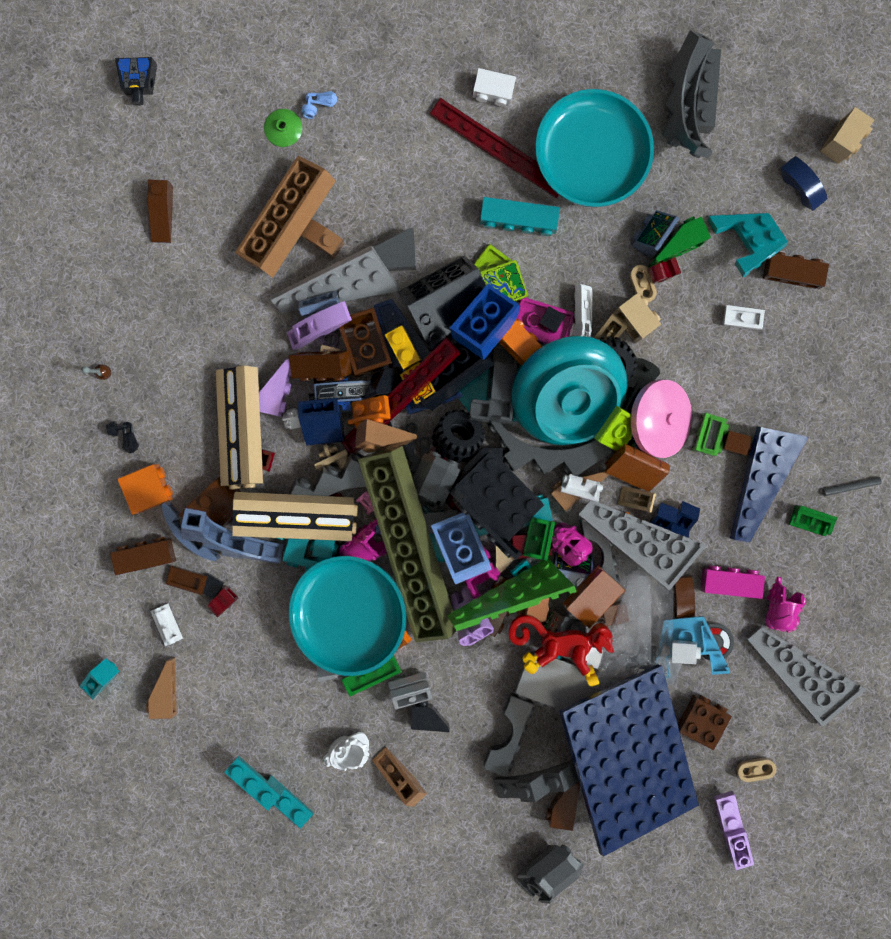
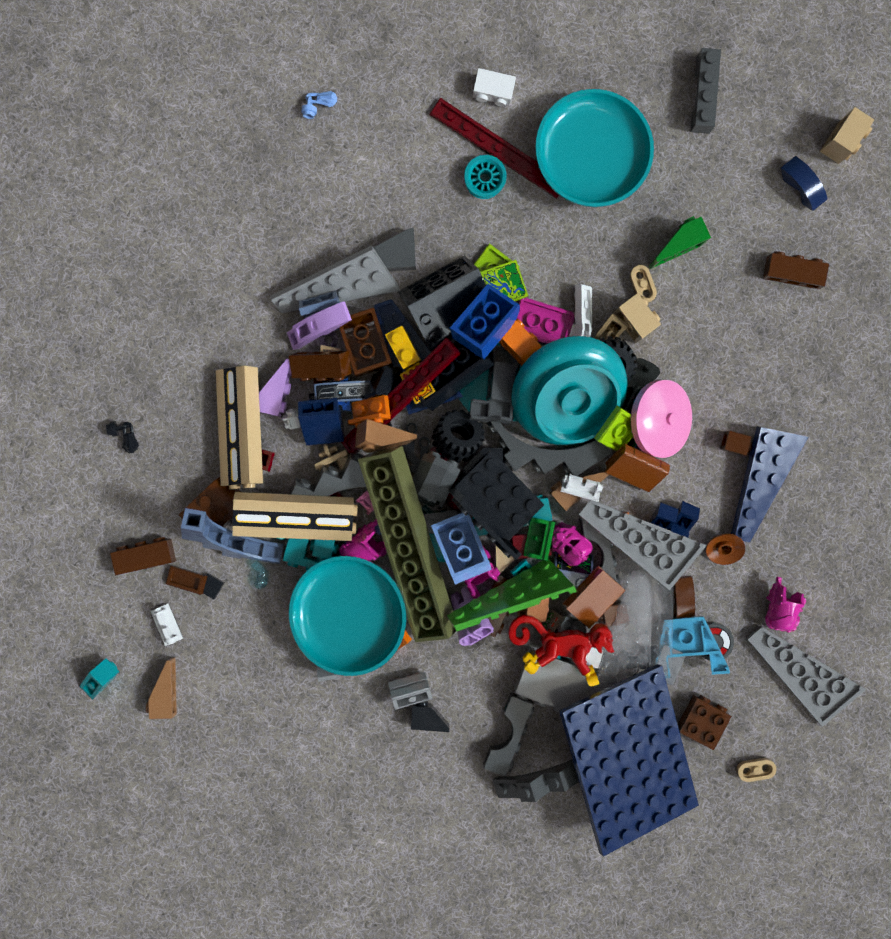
(98, 371): reddish brown hinge -> none
(136, 77): torso -> none
(145, 489): orange brick -> none
(160, 210): reddish brown slope -> none
(171, 516): sand blue slope -> none
(222, 601): dark red leg -> none
(262, 575): none -> clear light blue arm
(268, 792): teal bracket -> none
(285, 216): medium nougat brick -> none
(289, 134): bright green dish -> none
(323, 238): medium nougat slope -> none
(348, 752): white hair -> none
(359, 683): green plate -> none
(399, 778): medium nougat slope -> none
(473, 166): none -> teal wheel
(519, 215): teal brick -> none
(550, 873): dark grey brick -> none
(552, 319): black tile -> none
(563, 809): reddish brown slope -> none
(636, 499): tan slope -> none
(654, 233): slope -> none
(664, 271): dark red leg -> none
(685, 652): white brick -> none
(686, 74): dark grey arch -> none
(710, 435): bright green window -> none
(725, 549): none -> dark orange dish
(732, 582): dark pink brick -> none
(733, 830): lavender slope -> none
(743, 317): white plate -> none
(758, 234): teal wing -> none
(812, 520): green hinge -> none
(852, 486): dark grey bar -> none

